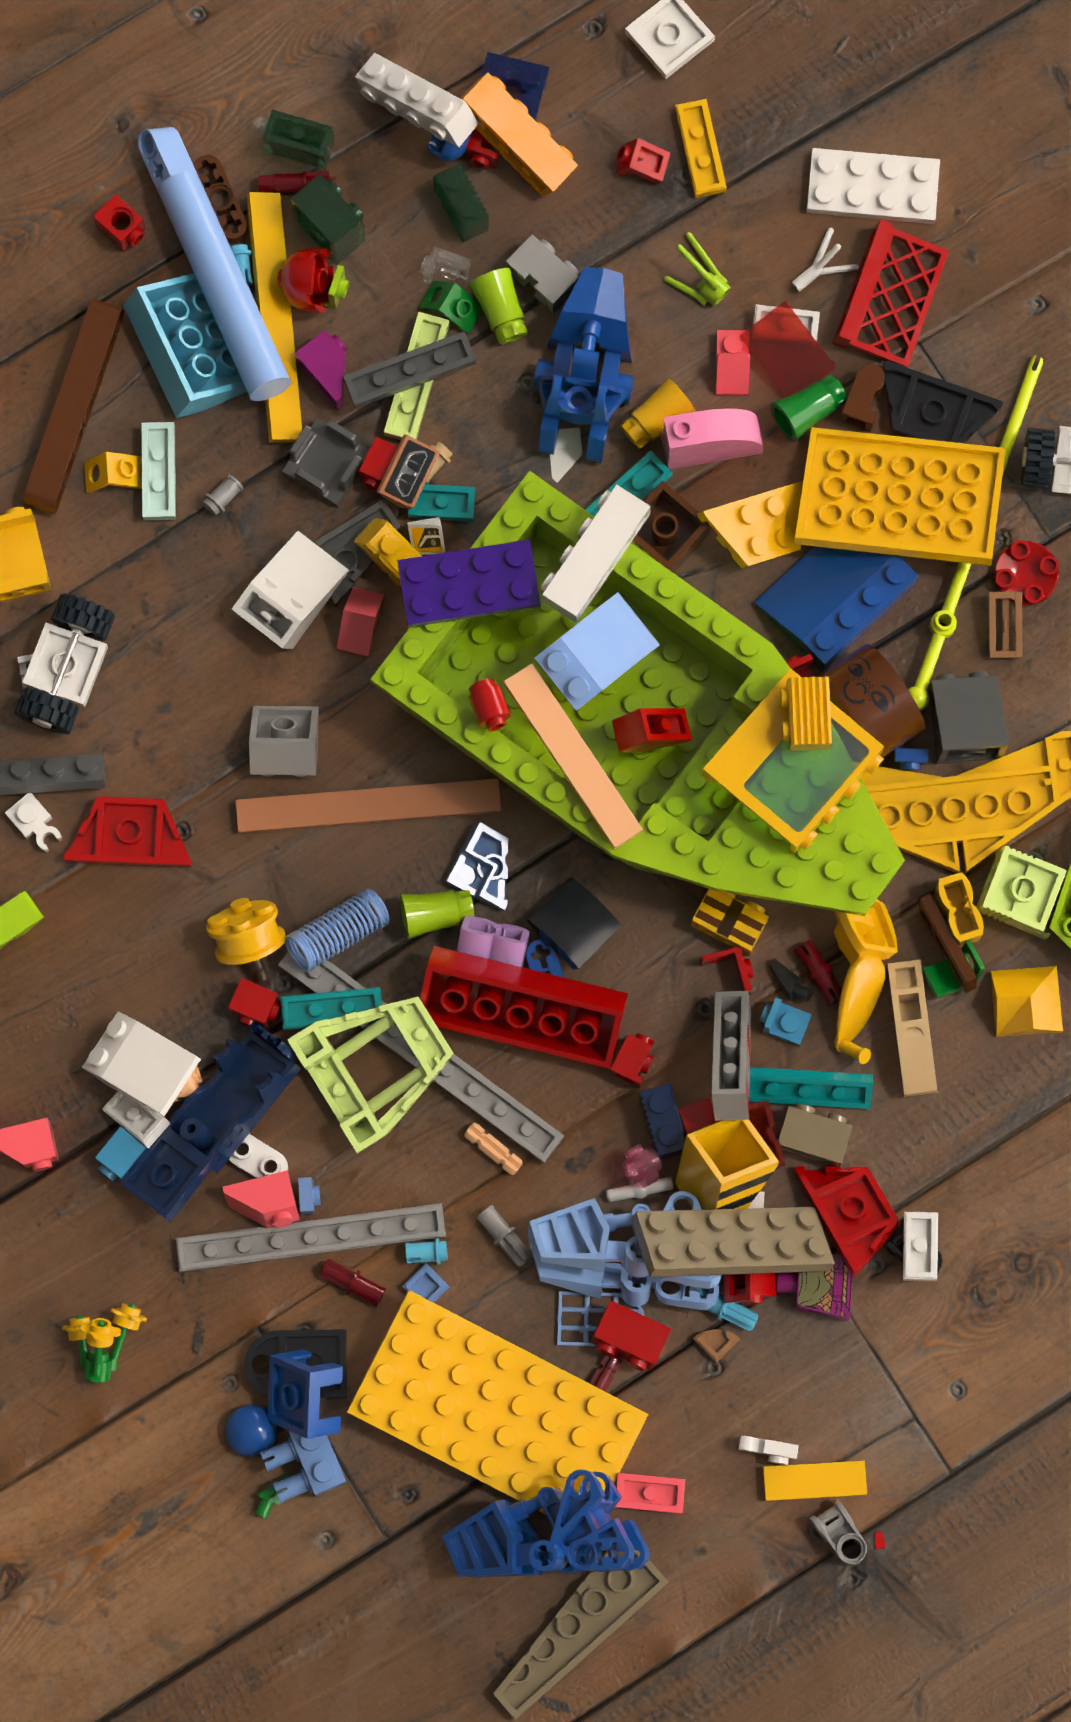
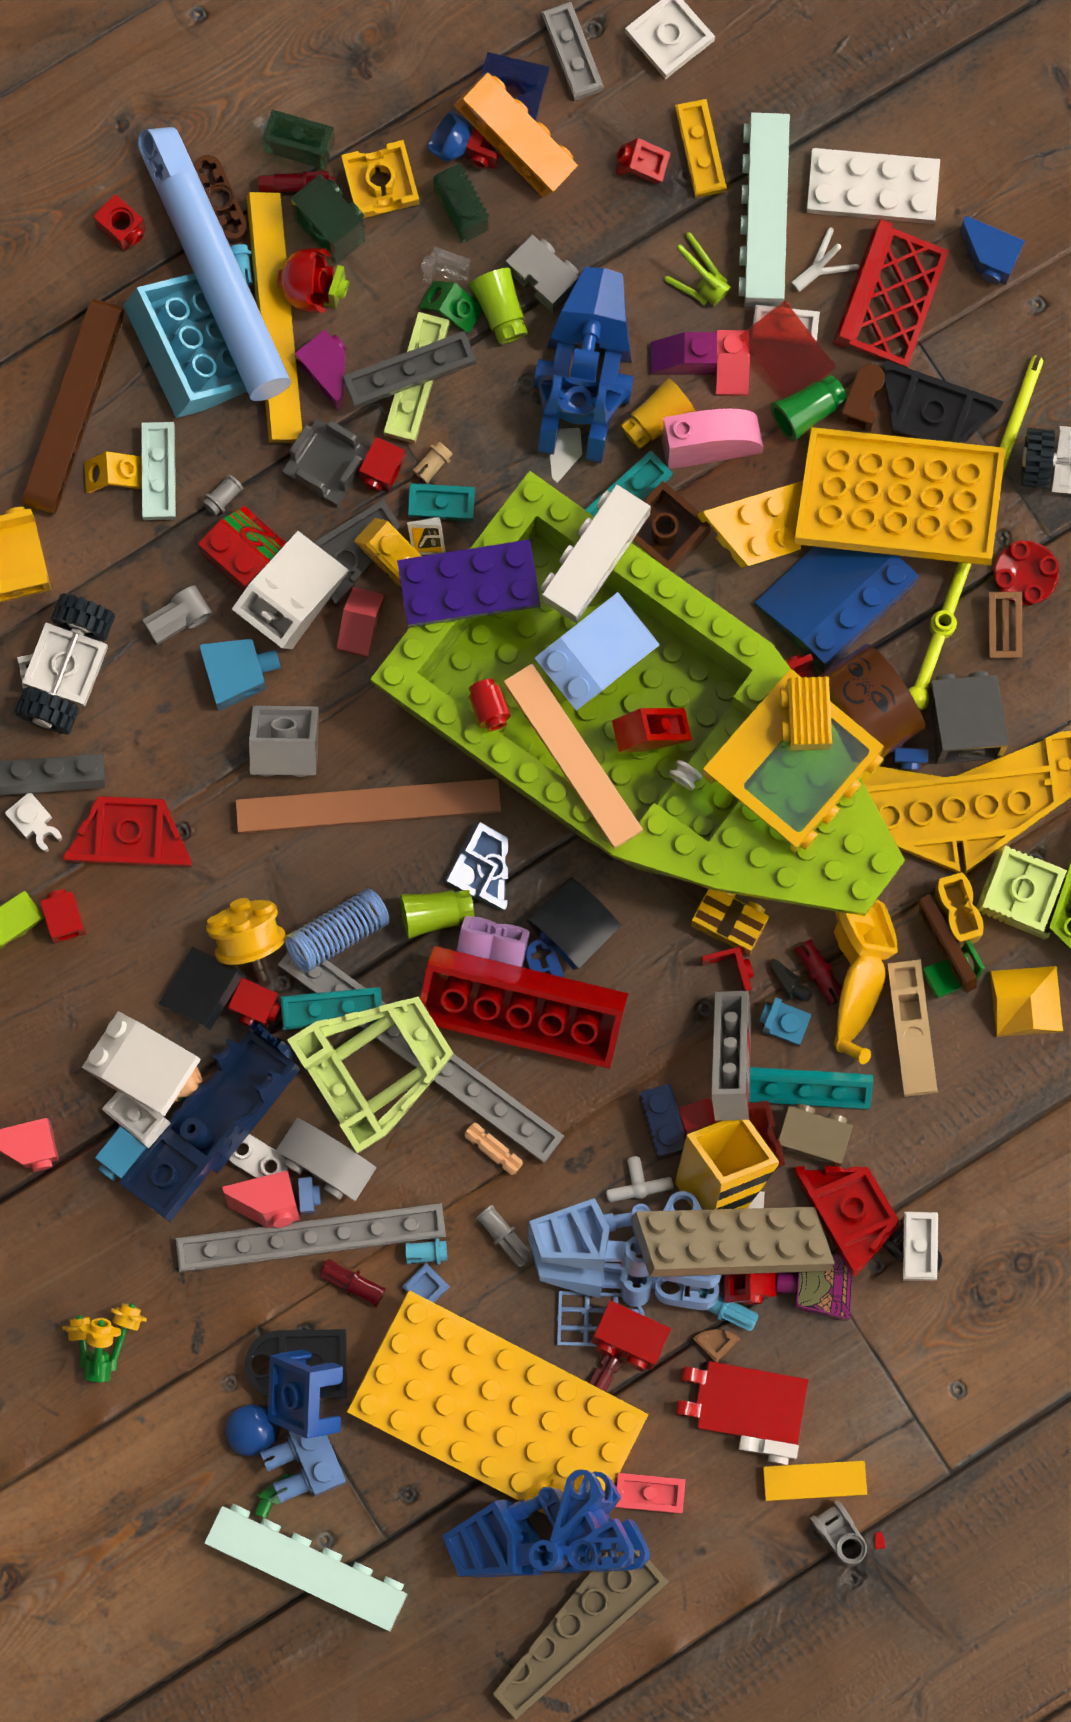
(62, 916): none -> red brick
(185, 611): none -> light grey piece
(201, 988): none -> black tile
(236, 670): none -> dark azure torso
(240, 546): none -> red slope
(306, 1568): none -> light aqua brick
(325, 1159): none -> light grey brick
(400, 190): none -> yellow brick
(408, 472): slope -> none
(416, 100): white brick -> none
(572, 51): none -> light grey tile
(633, 1059): red brick -> none
(641, 1165): clear pink gear -> none
(685, 354): none -> magenta slope
(685, 775): none -> white bush
(746, 1402): none -> red tile
(766, 209): none -> light aqua brick
(991, 250): none -> blue slope

